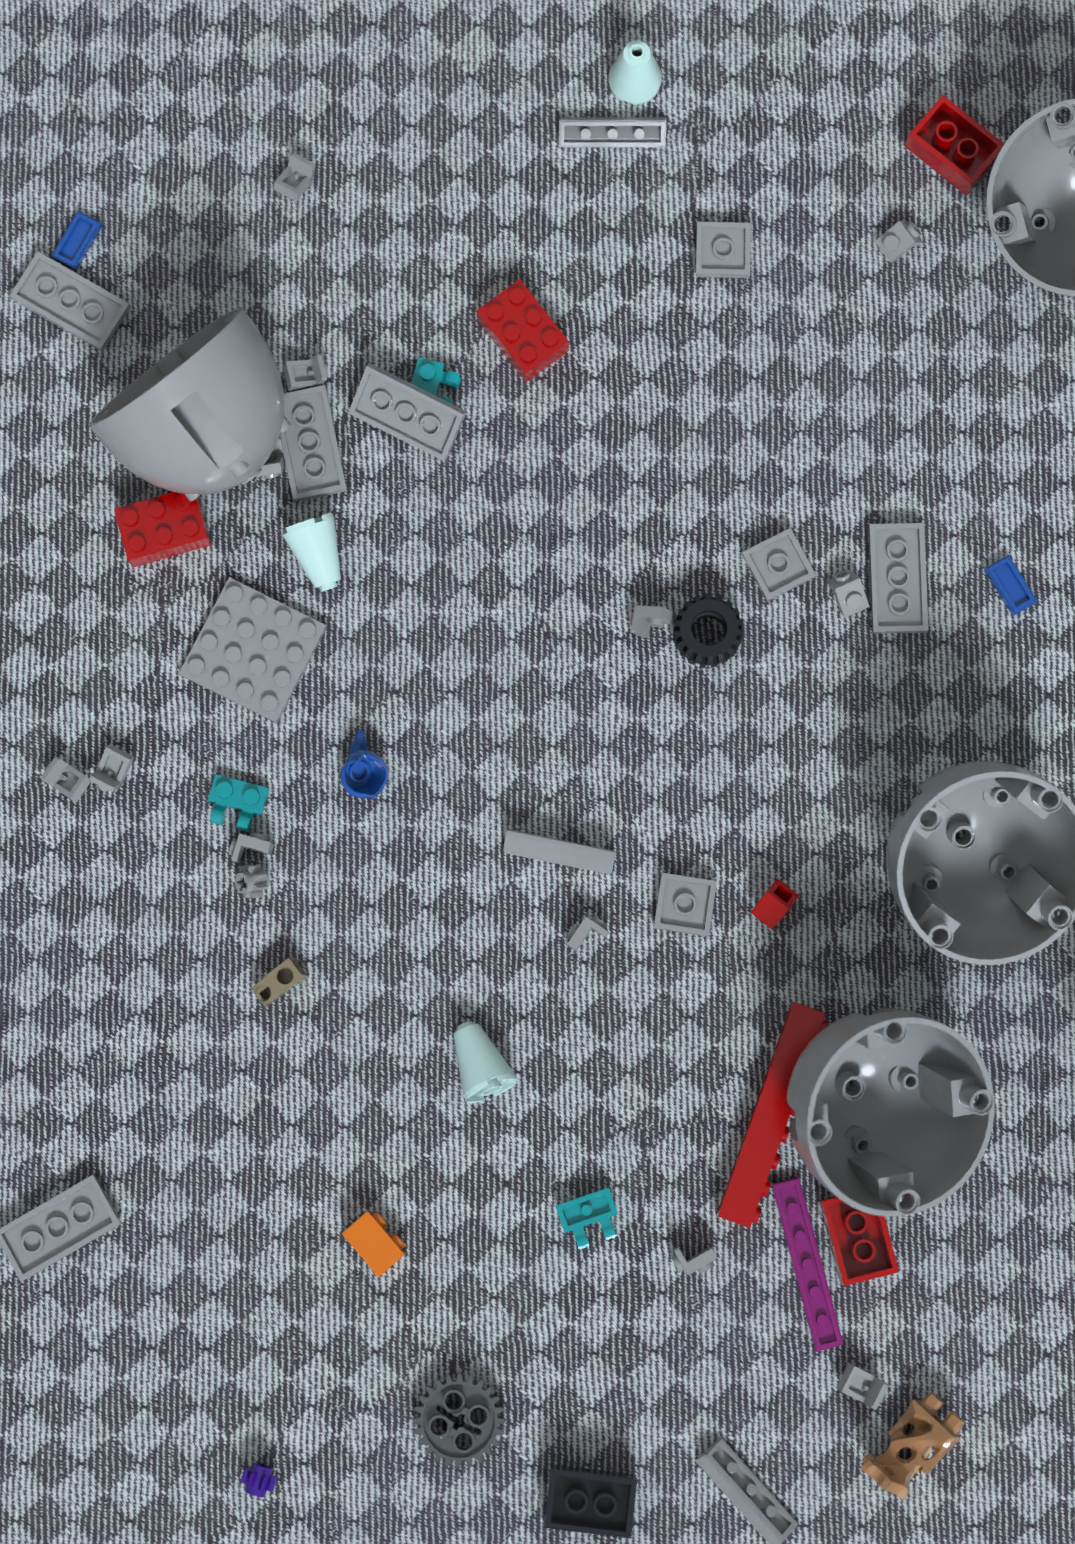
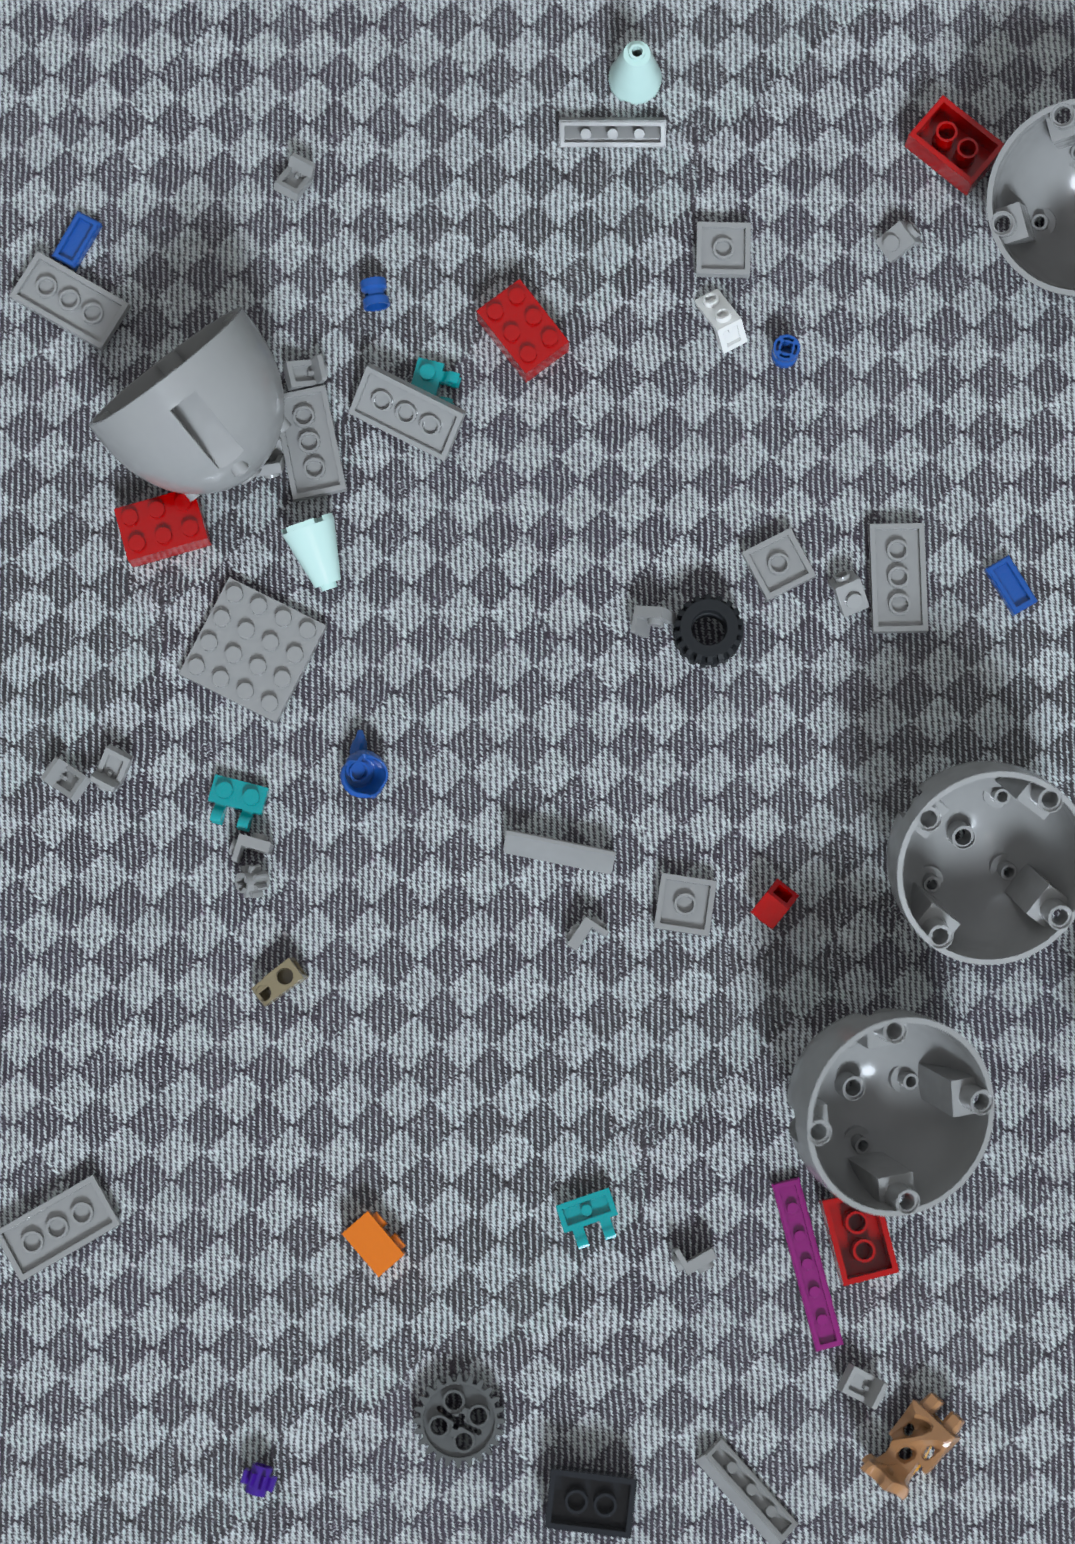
(374, 294): none -> blue wheel
(480, 1064): light aqua cone -> none
(724, 320): none -> white bracket
(768, 1120): red brick -> none
(783, 356): none -> blue wheel

